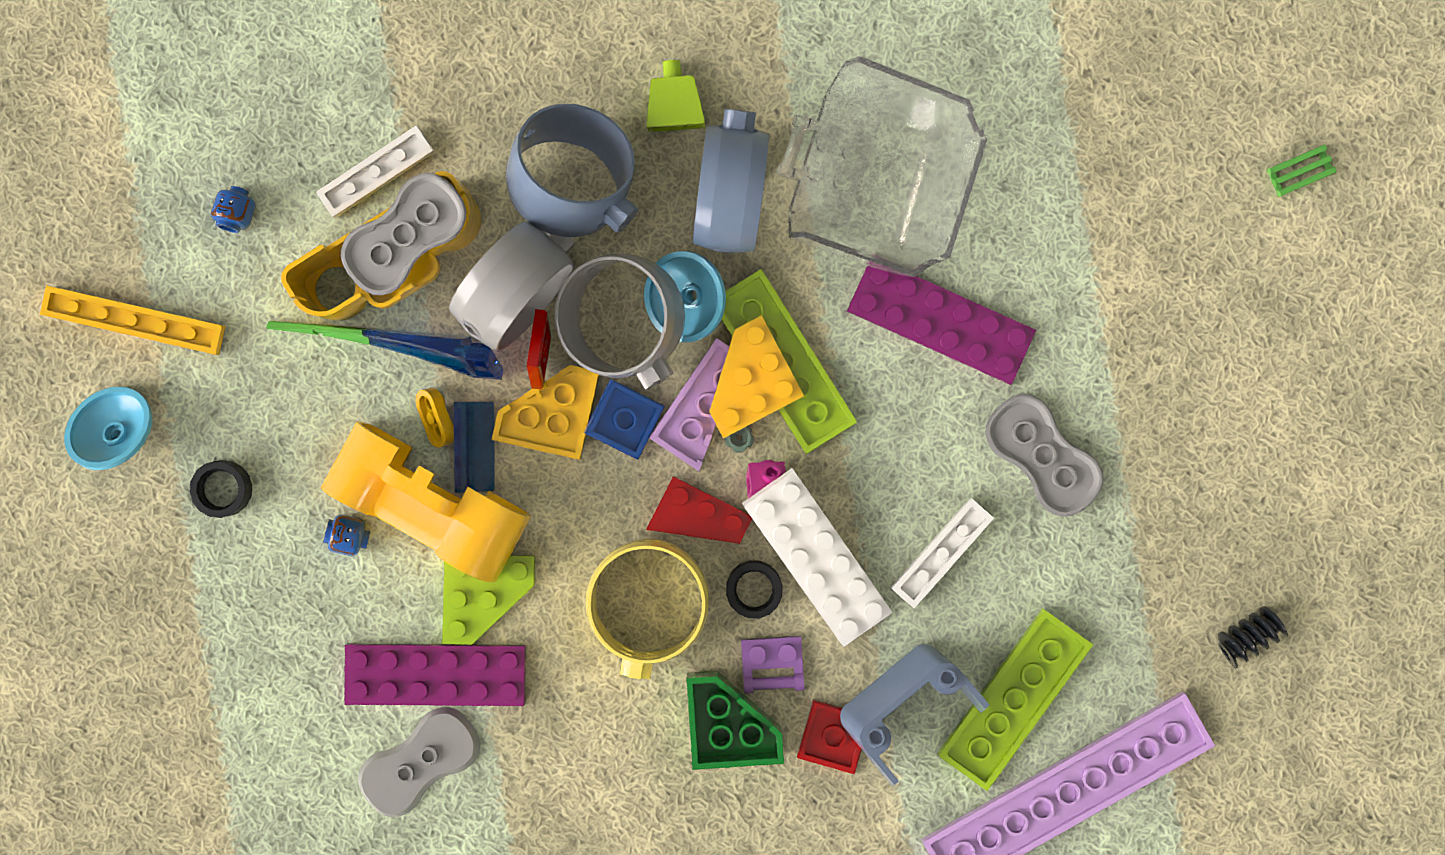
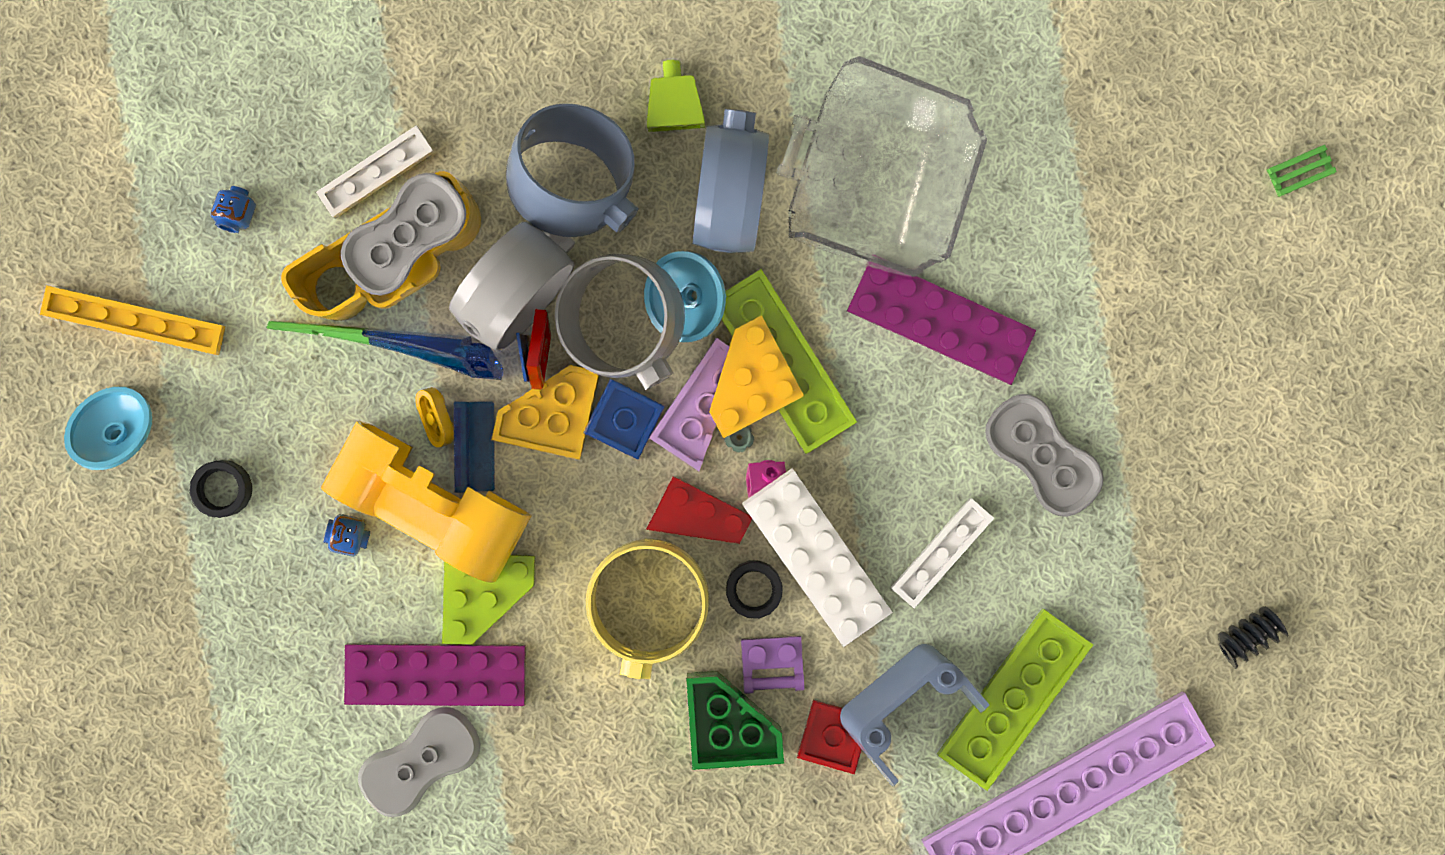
(523, 352): none -> blue window

